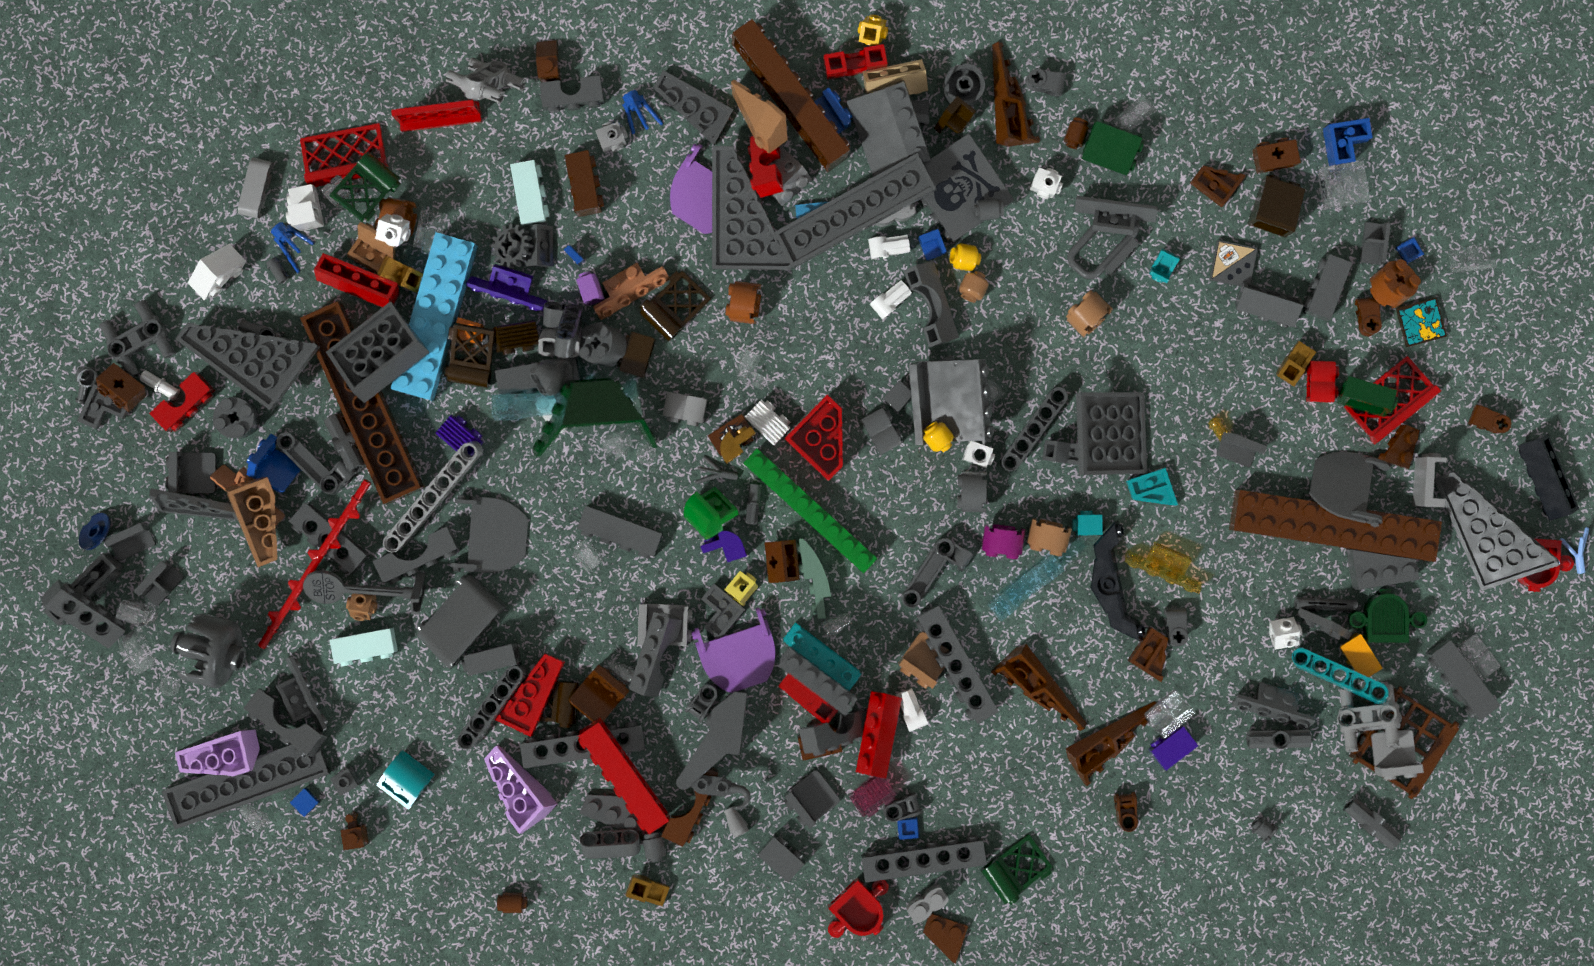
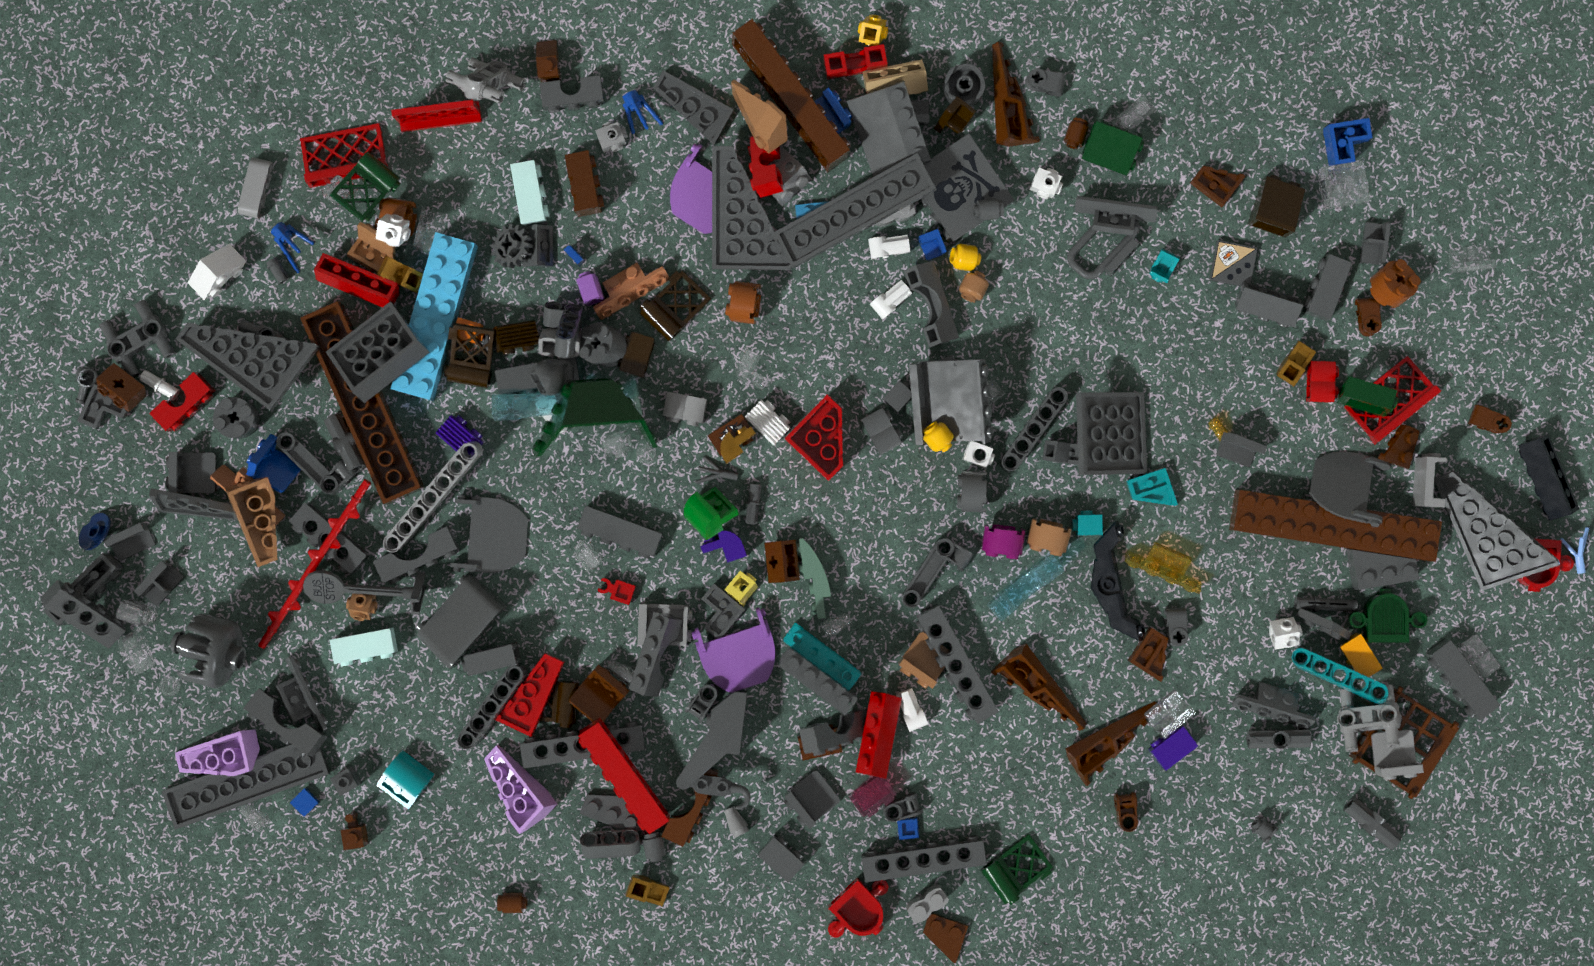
(304, 208): white brick -> none
(508, 285): dark purple bracket -> none
(620, 591): none -> red plate
(808, 699): red slope -> none
(810, 510): green brick -> none
(1089, 313): medium nougat brick -> none
(1266, 162): reddish brown brick -> none
(1409, 250): blue tile -> none
(1421, 322): tile -> none

